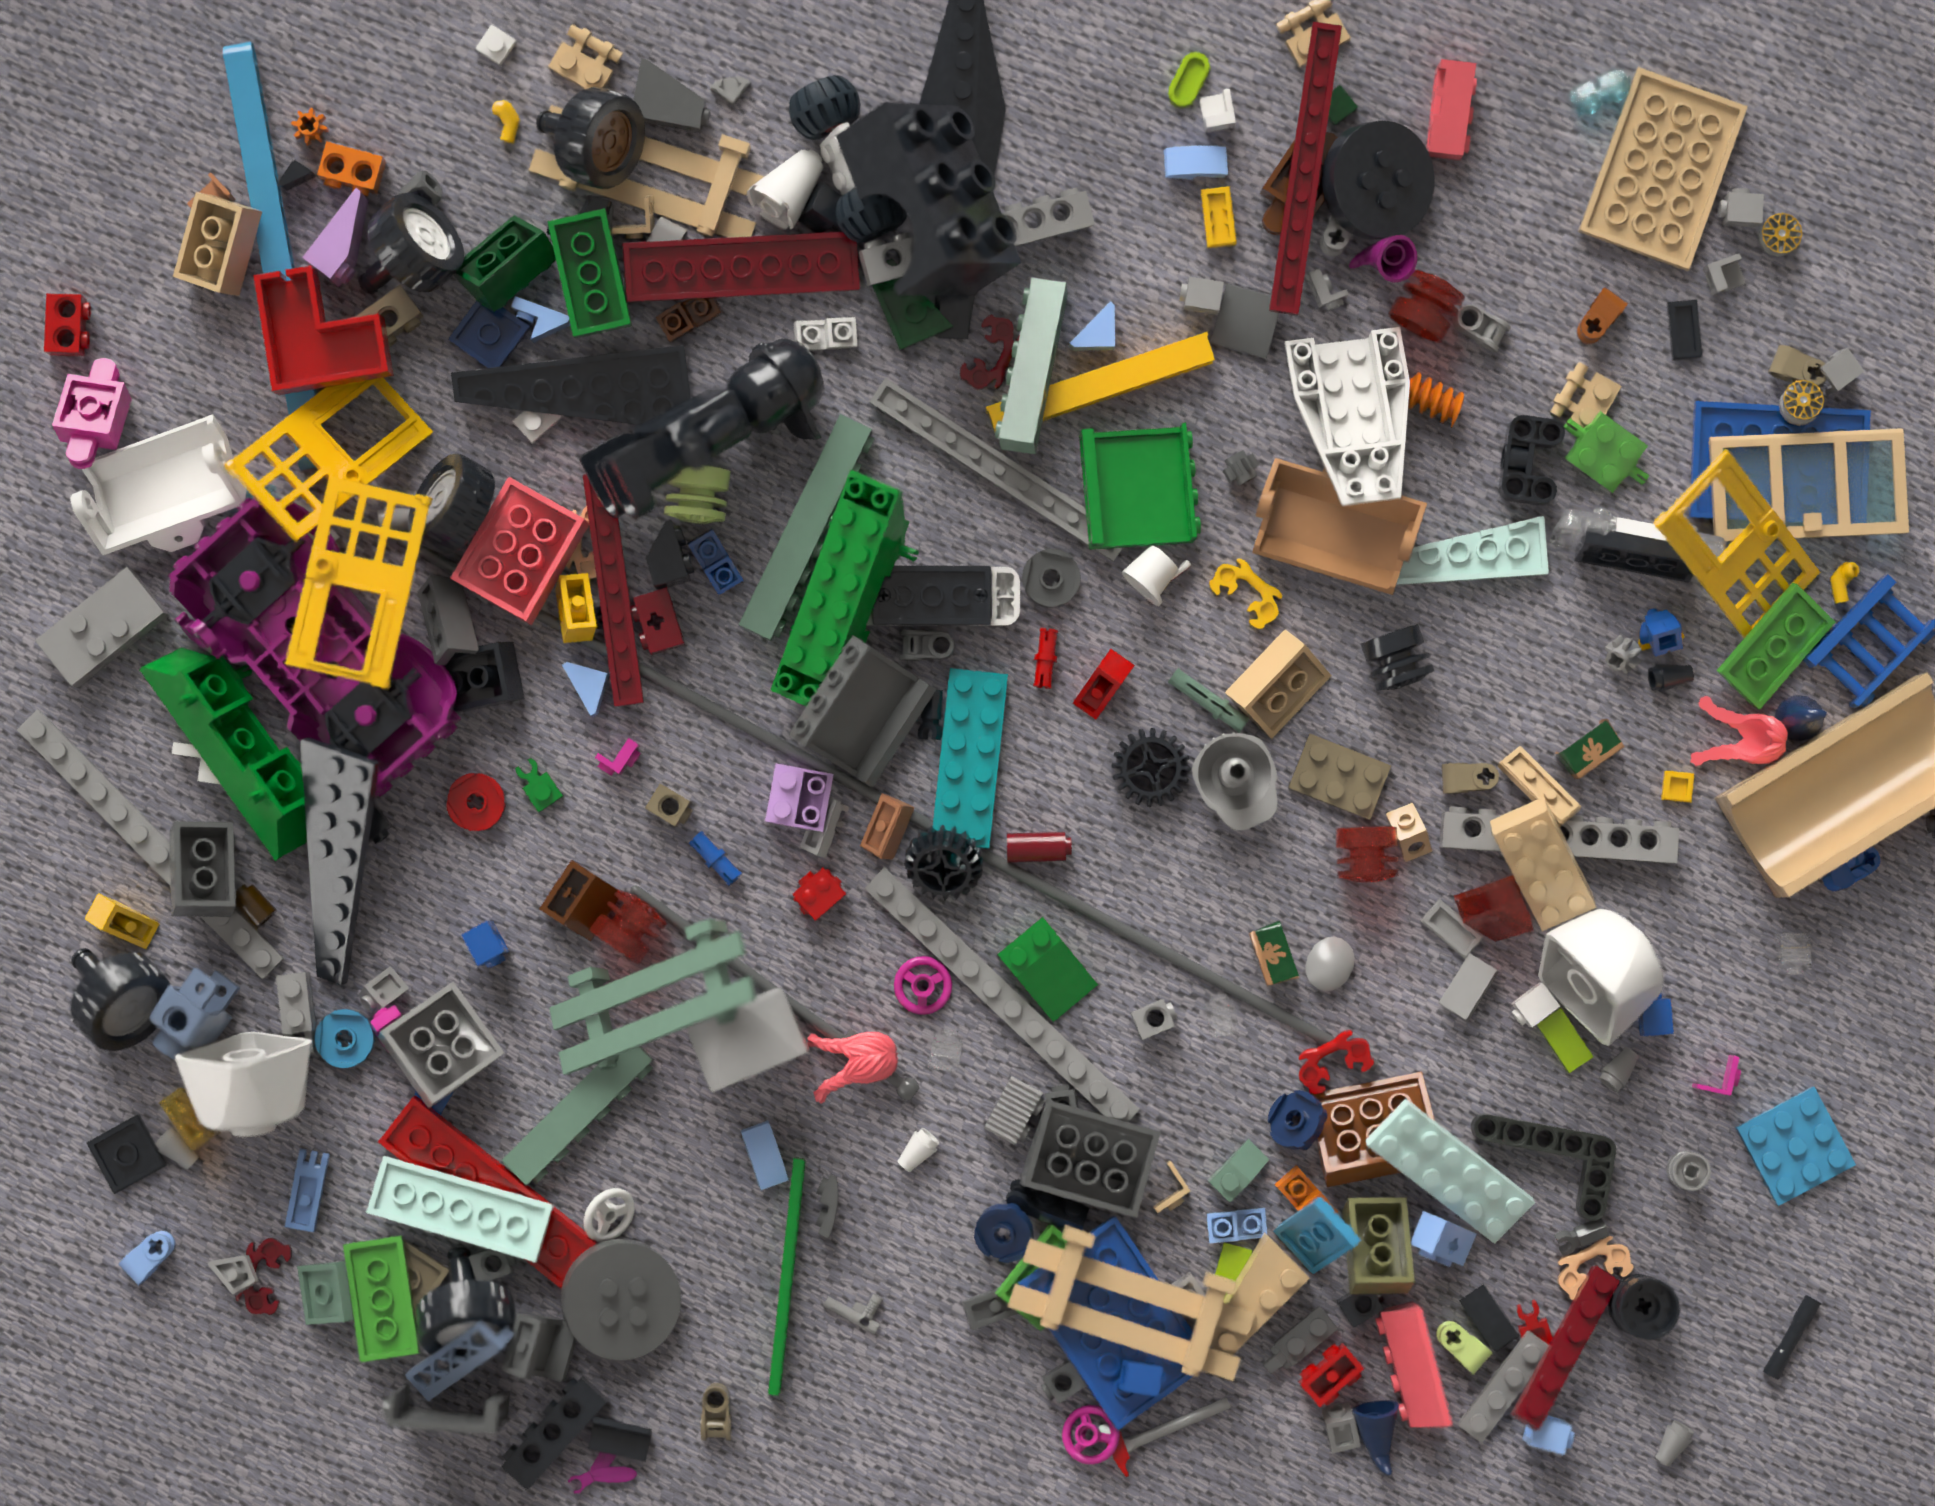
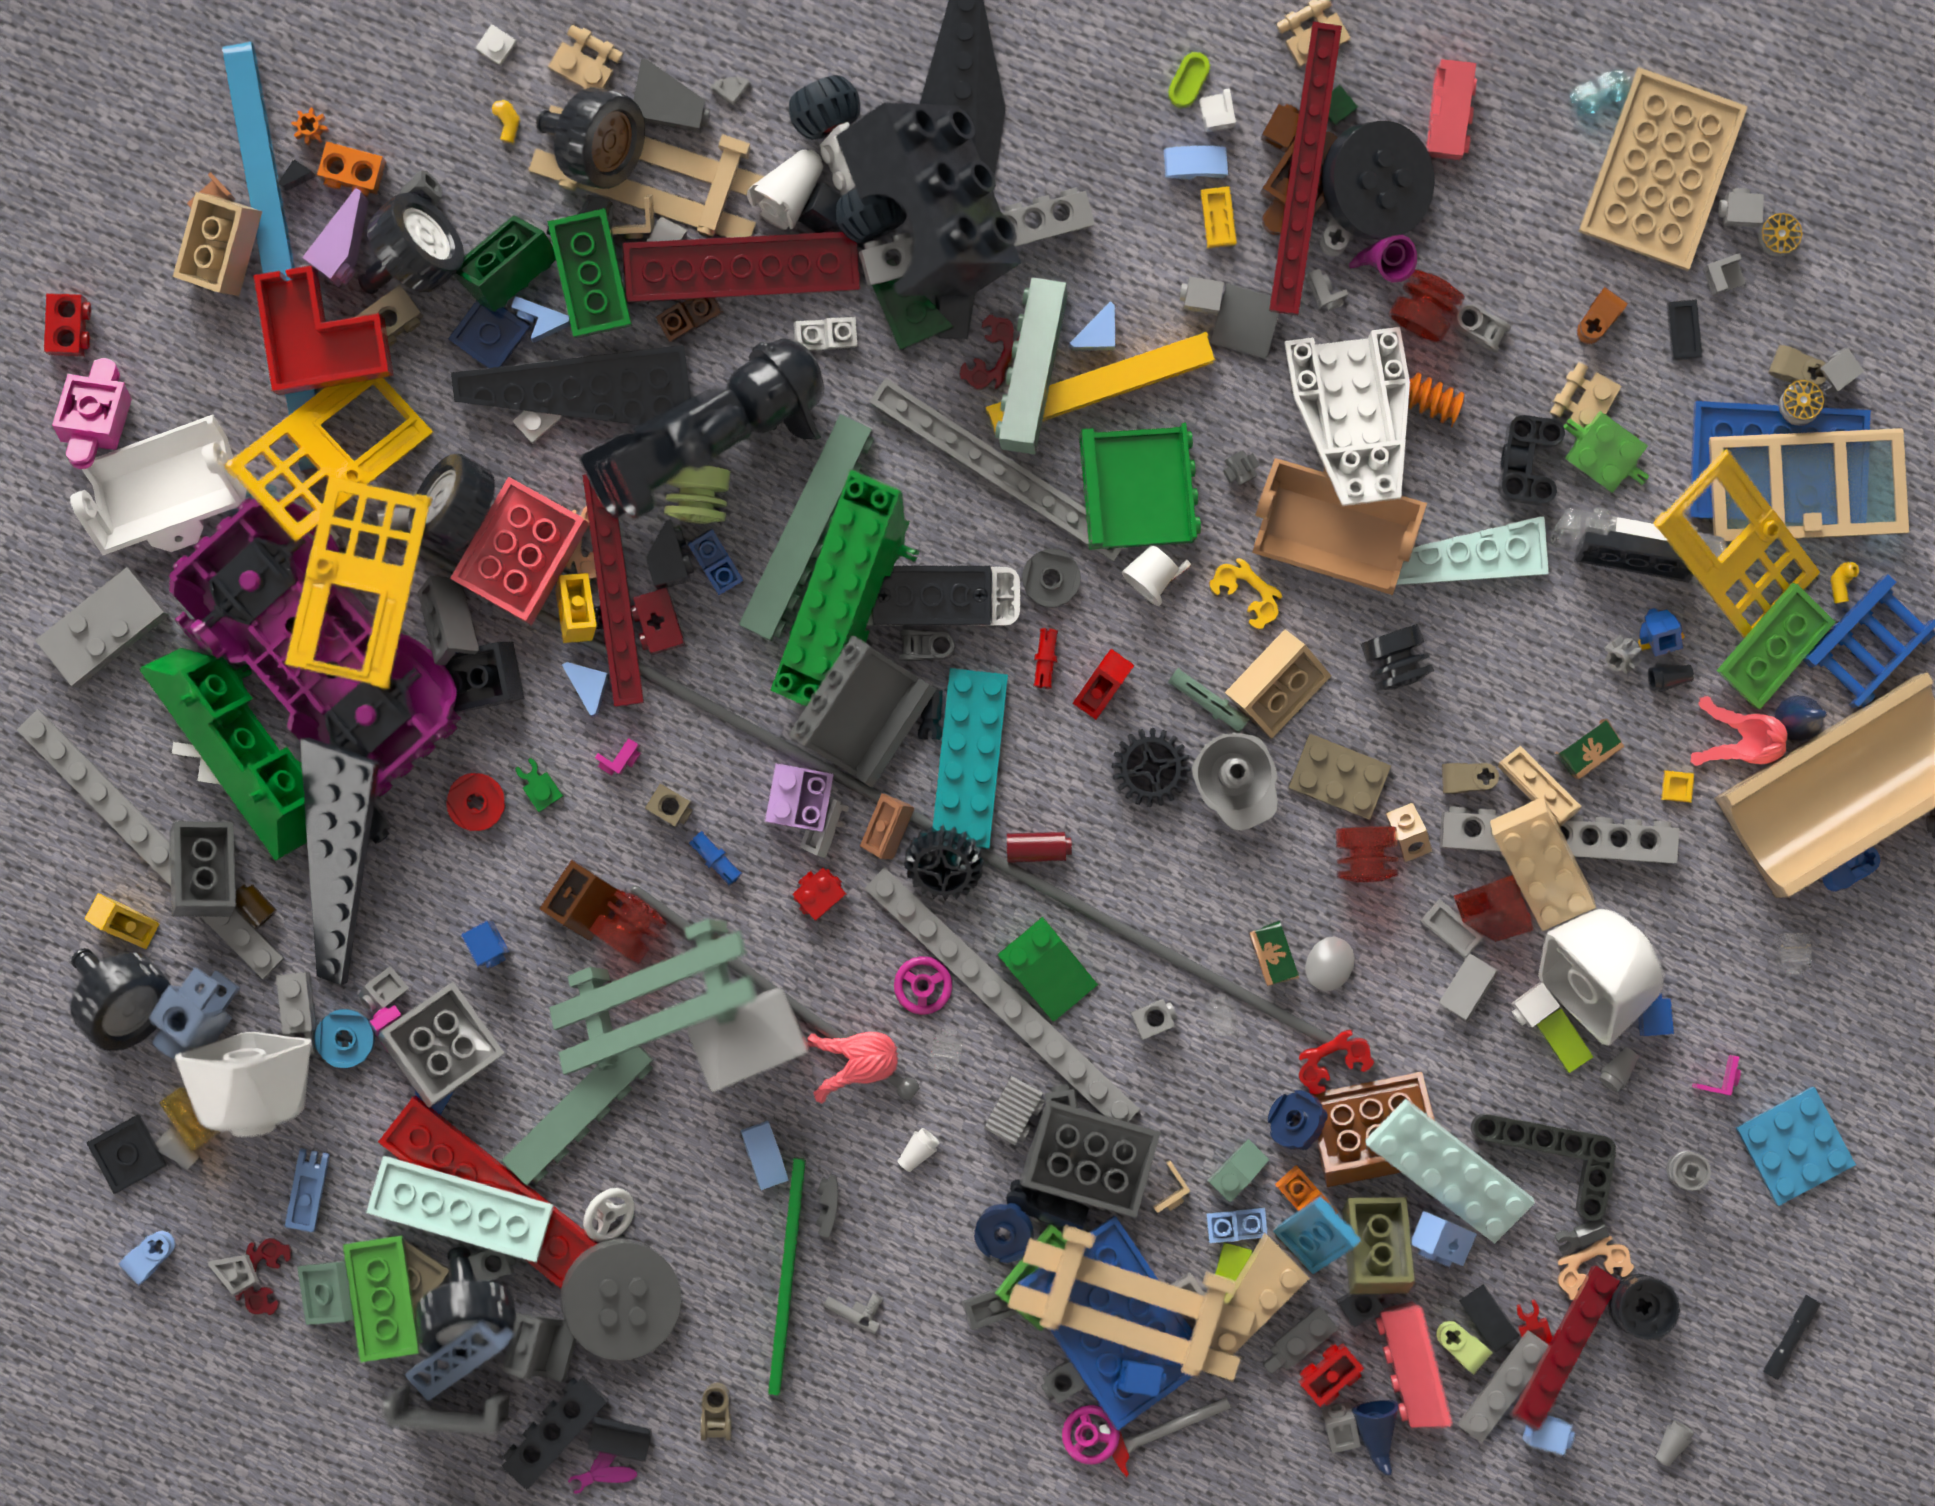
(1281, 127): none -> reddish brown brick

